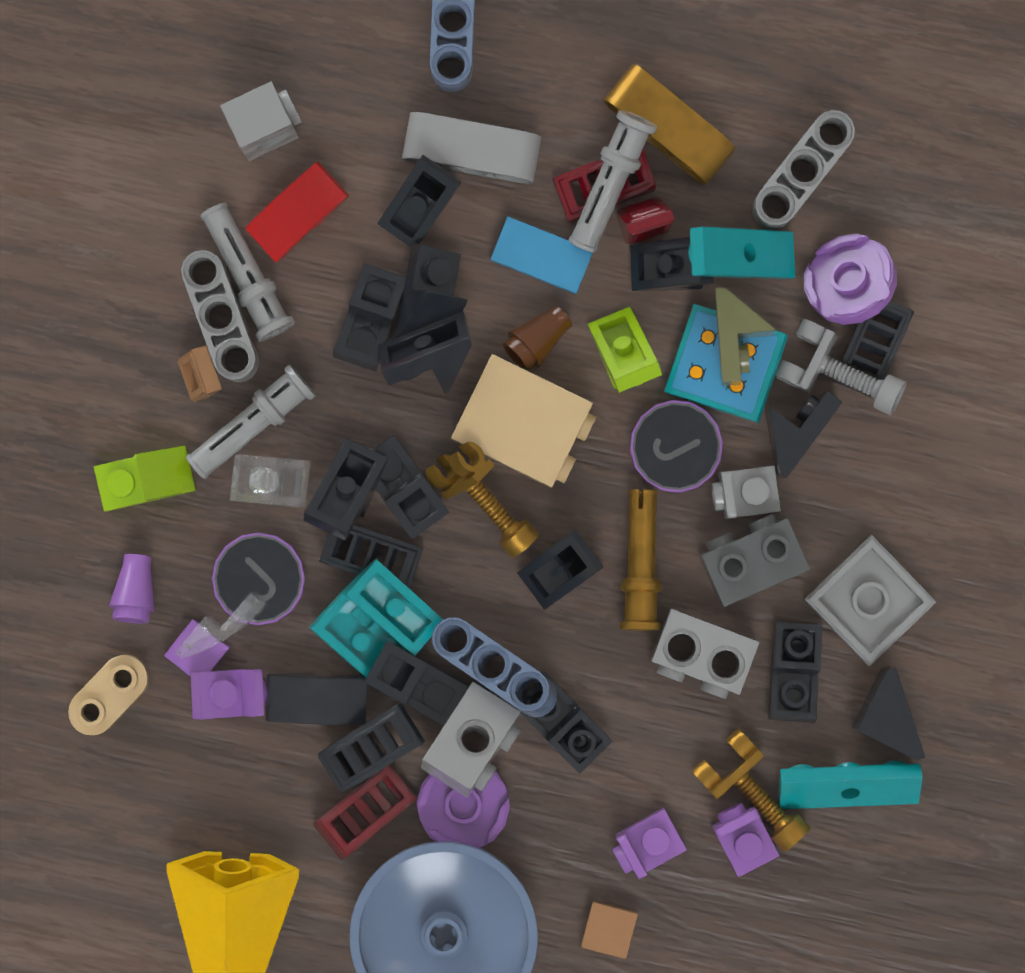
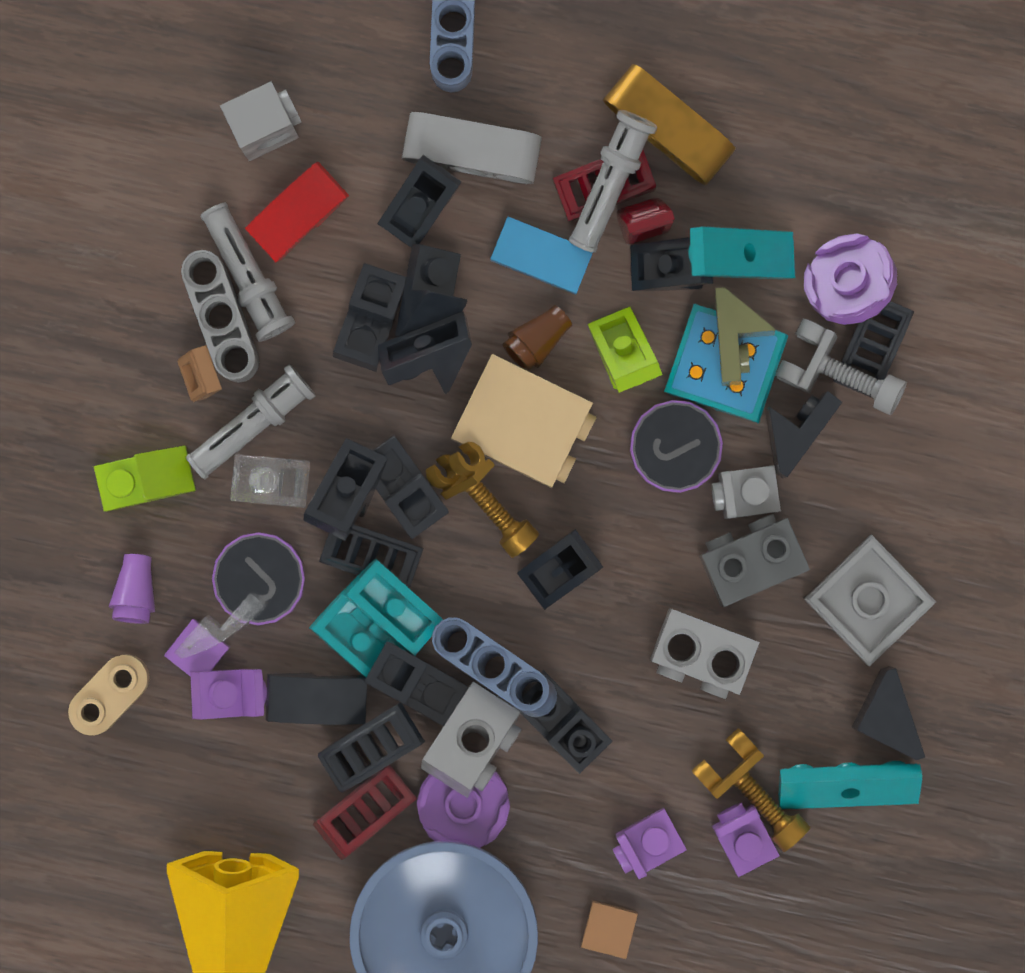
(641, 585): pearl gold pin -> none
(795, 672): black slope -> none
(818, 154): light grey beam -> none

